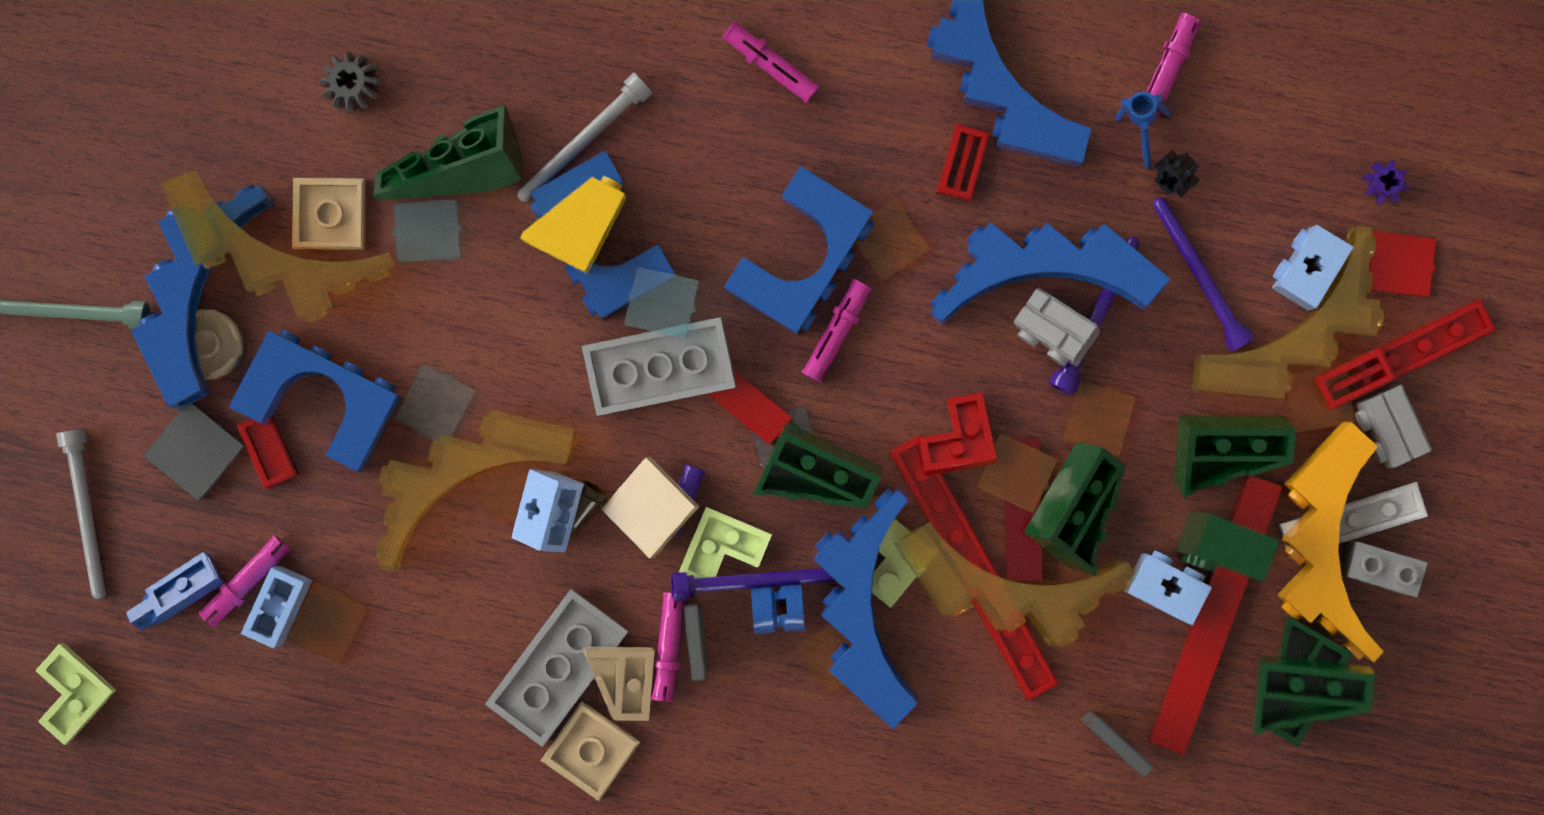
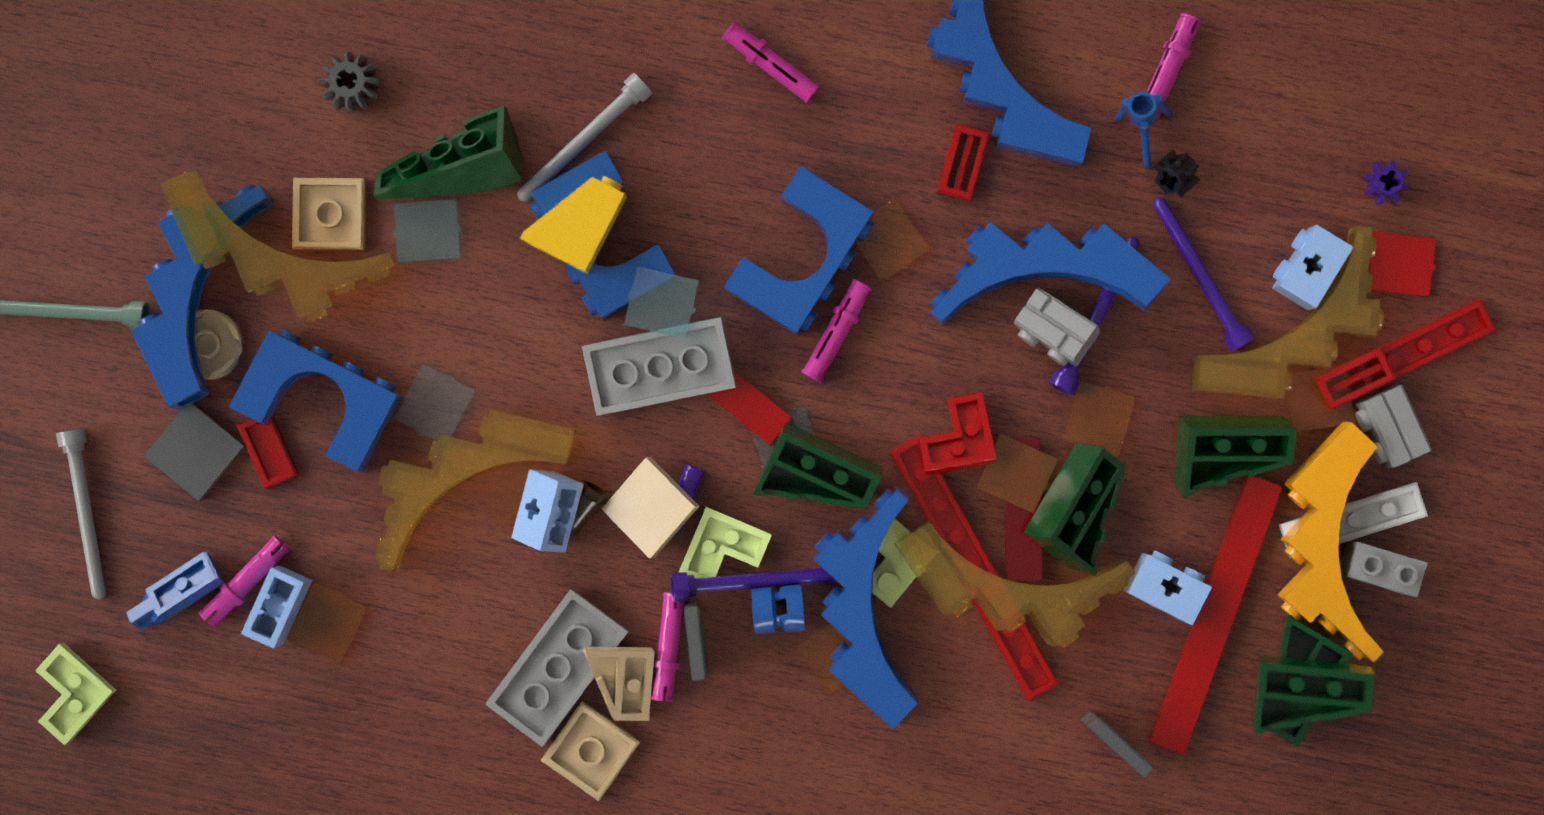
(1216, 543): dark green wedge -> none

